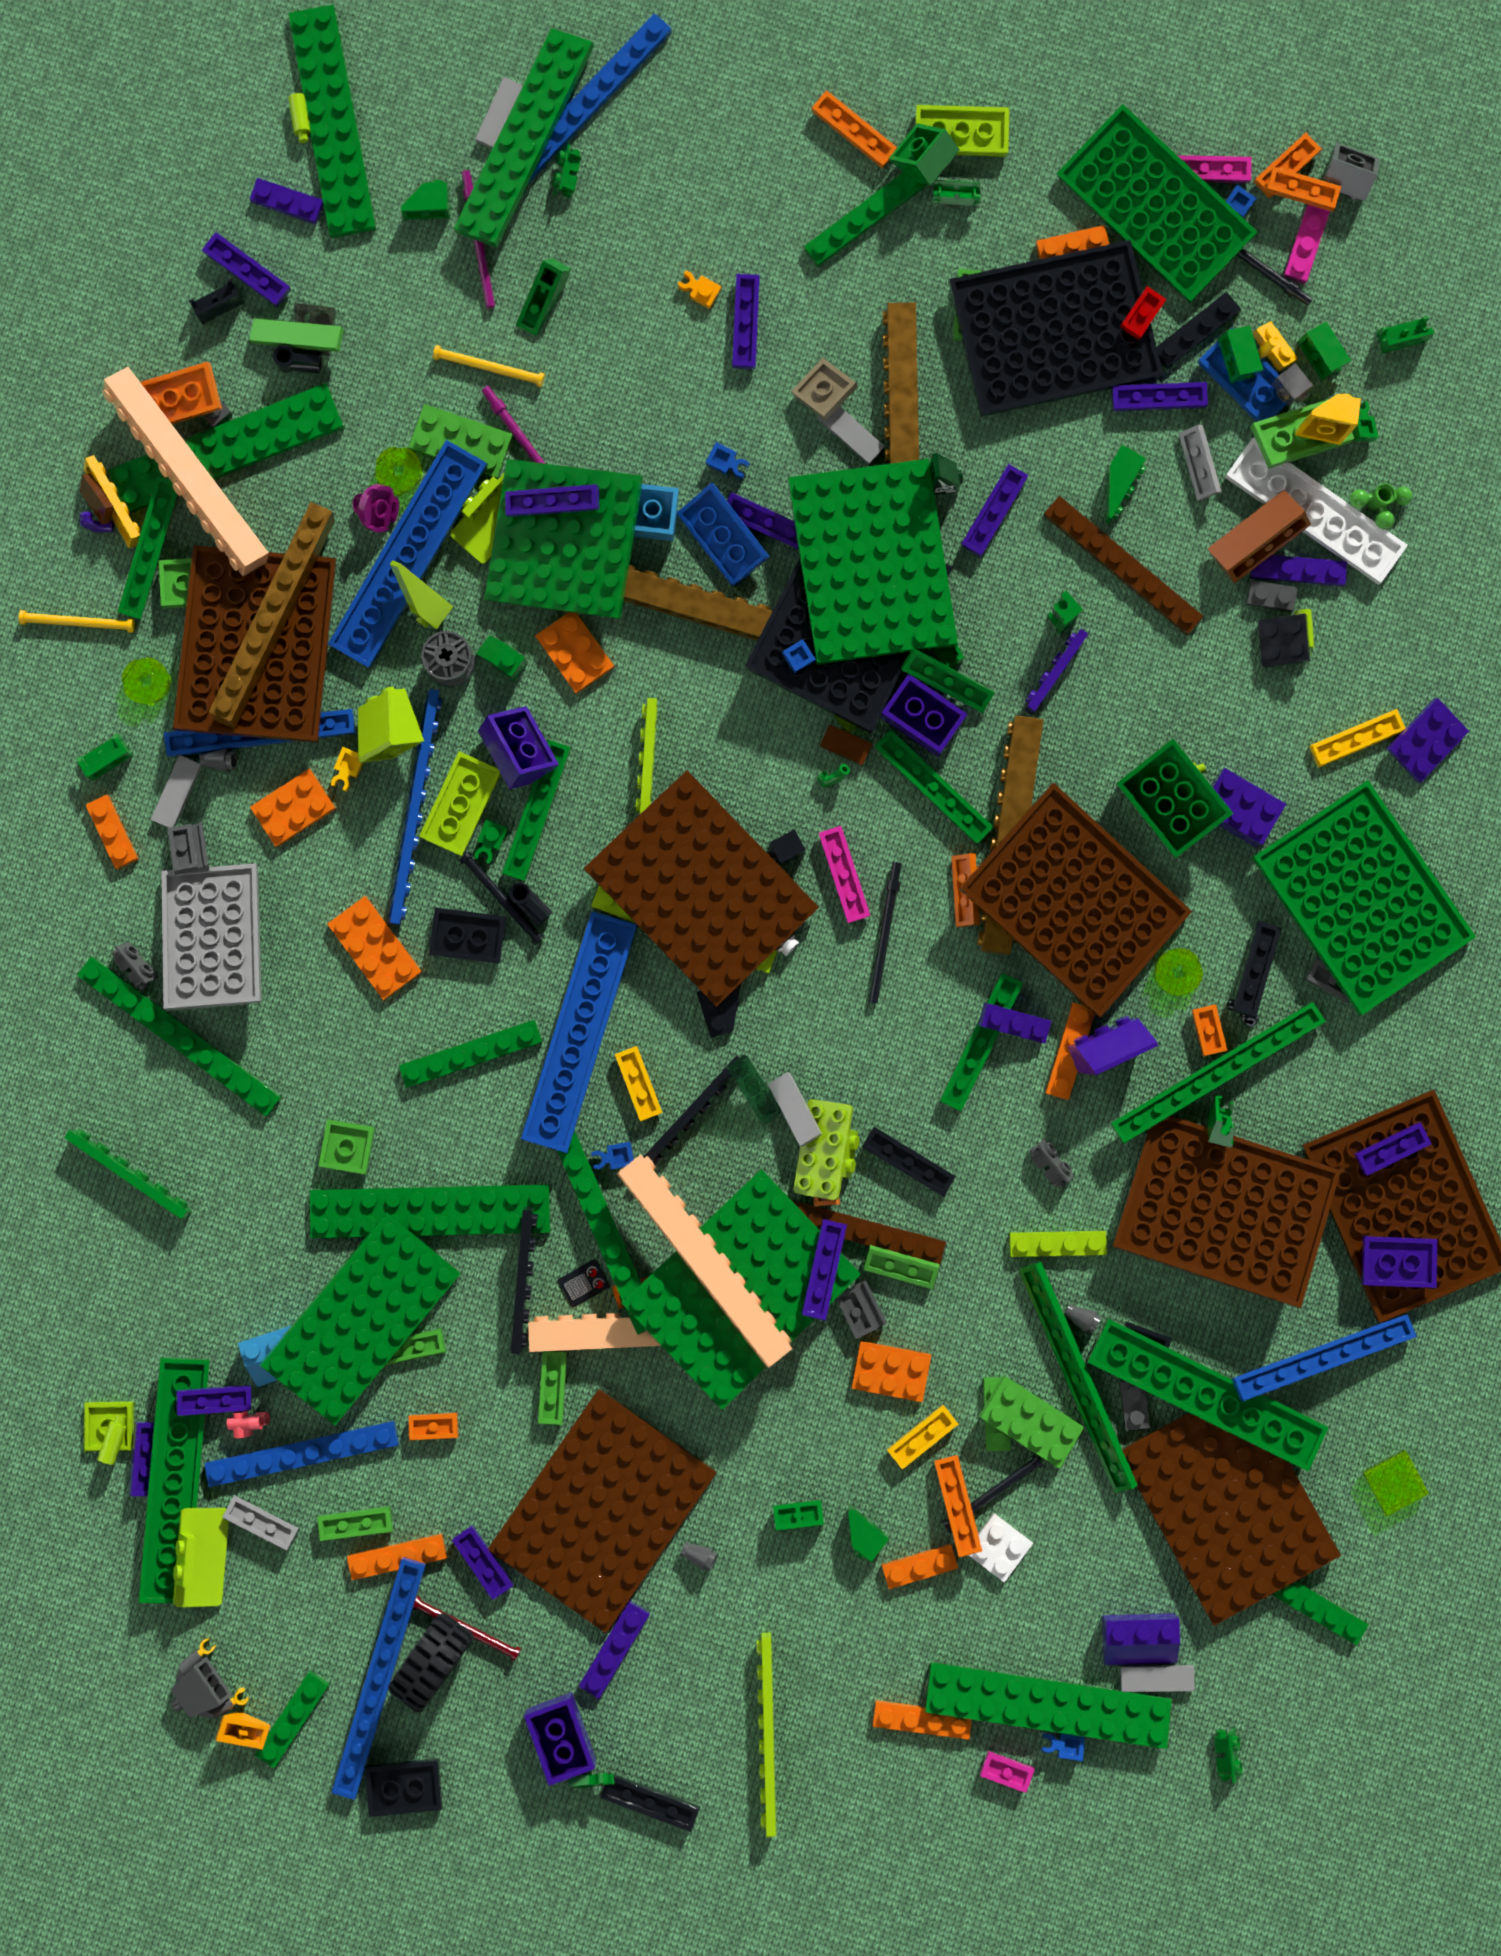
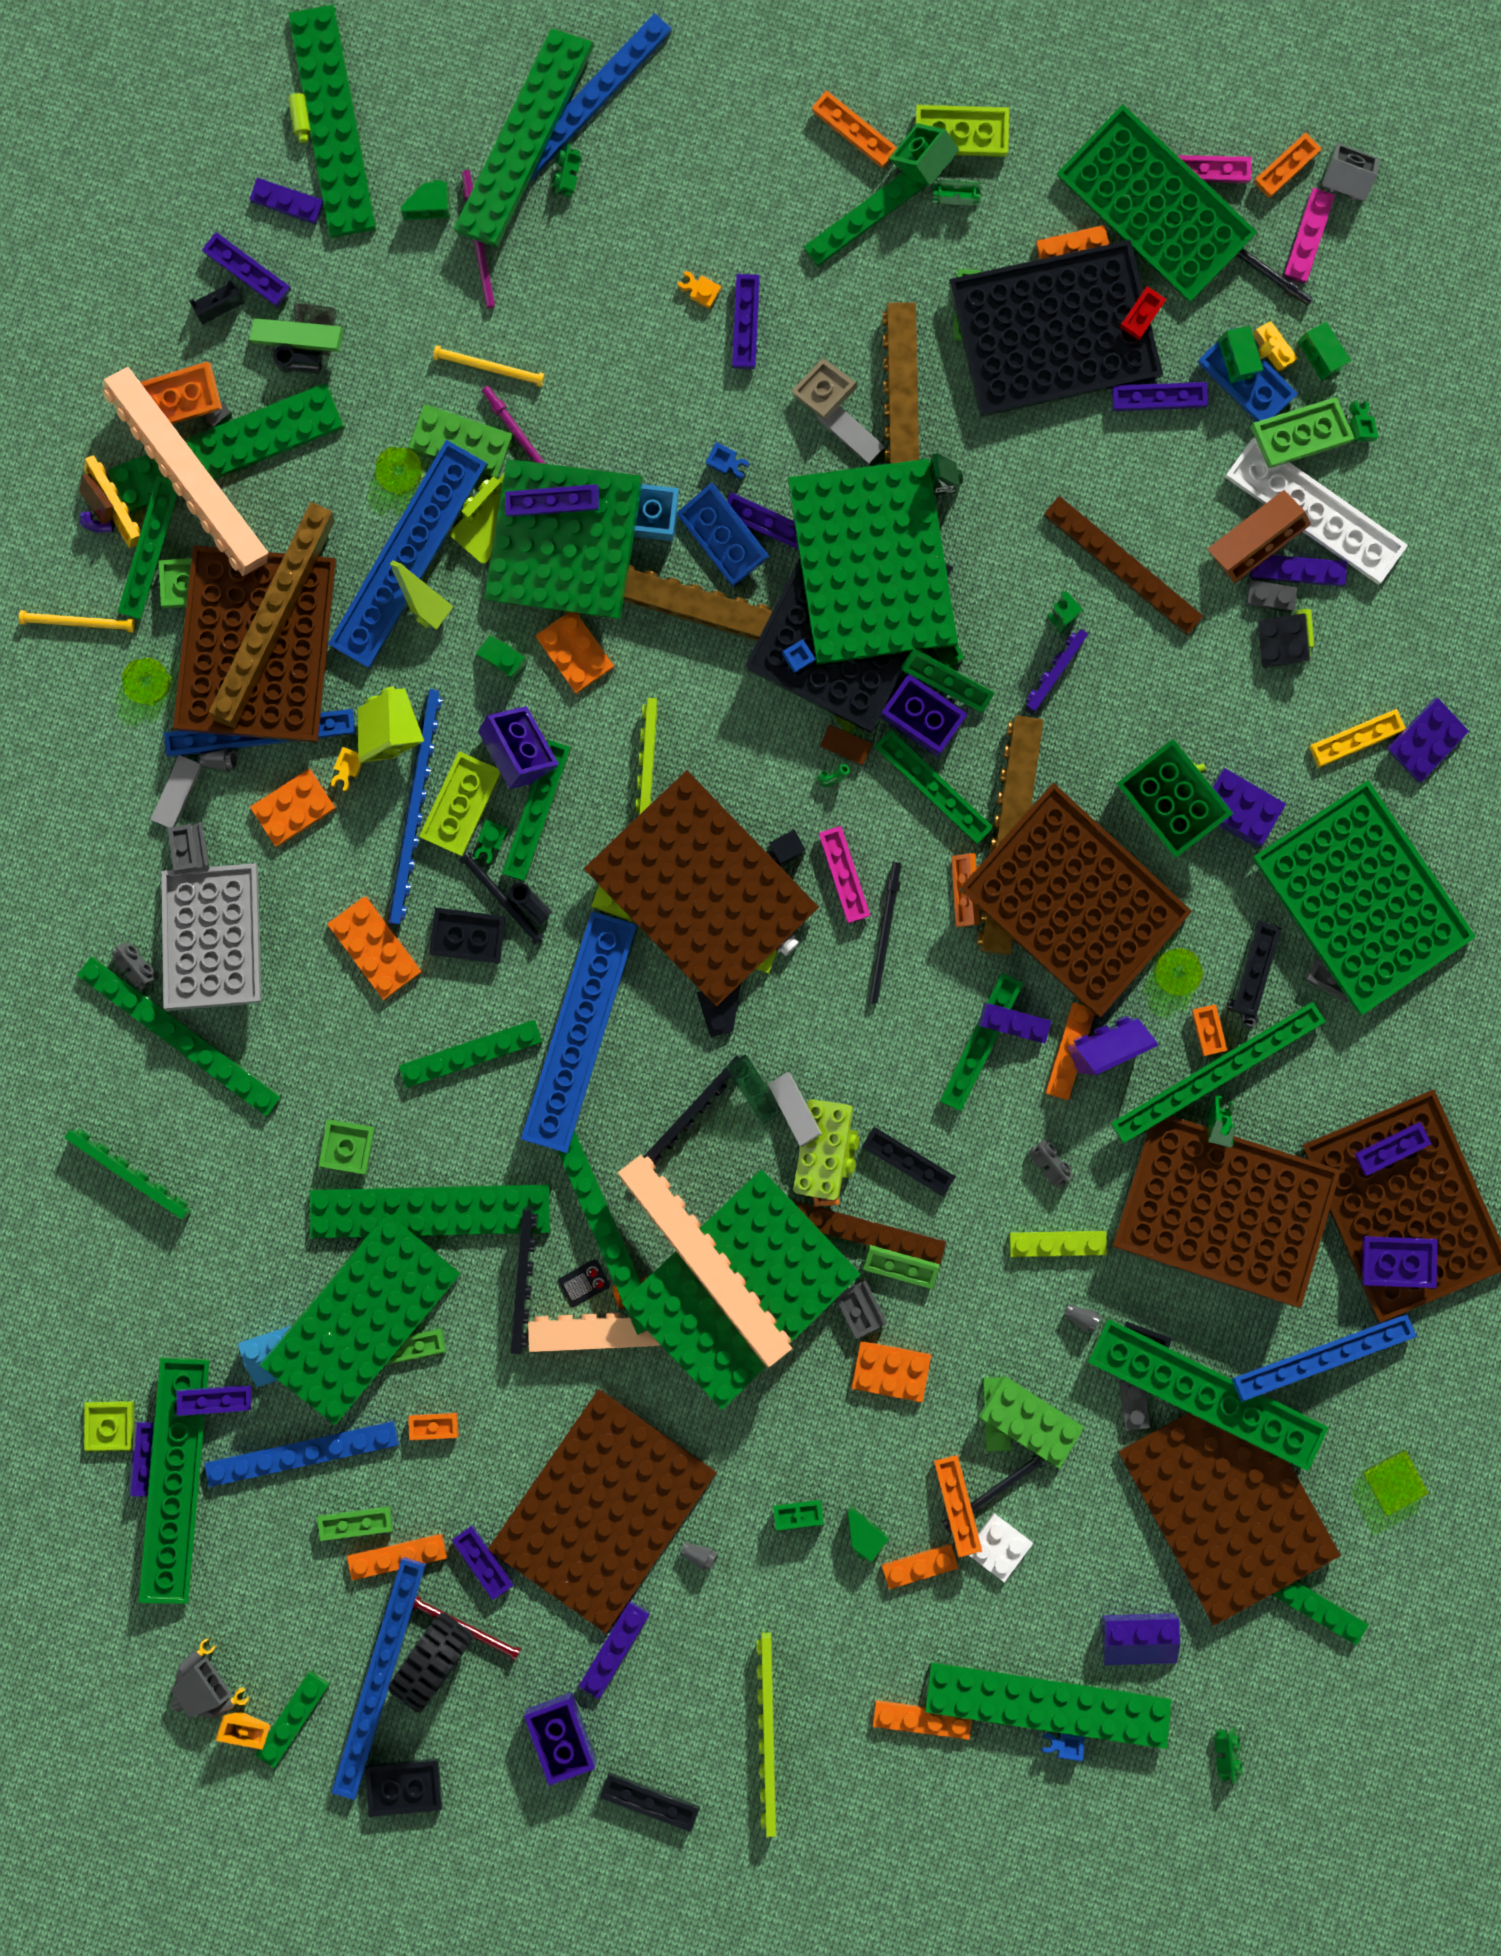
(104, 757): green hinge -> none
(112, 832): orange plate -> none
(112, 1440): lime cylinder -> none
(200, 1557): lime bracket -> none
(245, 1423): coral plate -> none
(260, 1522): light grey plate -> none
(376, 507): magenta tile -> none
(452, 672): dark grey wheel -> none
(498, 112): light grey tile -> none
(543, 295): green slope -> none
(552, 1387): bright green plate -> none
(587, 1780): green plate -> none
(618, 1156): blue plate -> none
(638, 1083): yellow plate -> none
(823, 1269): dark purple plate -> none
(922, 1436): yellow plate -> none
(994, 510): dark purple plate -> none
(1006, 1771): dark pink plate -> none
(1078, 1377): green plate -> none
(1120, 475): green slope -> none
(1156, 1678): light grey tile -> none
(1197, 330): black plate -> none
(1199, 462): light grey plate -> none
(1241, 200): blue plate -> none
(1292, 385): flat silver brick -> none
(1303, 189): orange plate -> none
(1331, 420): yellow slope -> none
(1384, 519): bright green piece -> none
(1404, 335): green hinge -> none

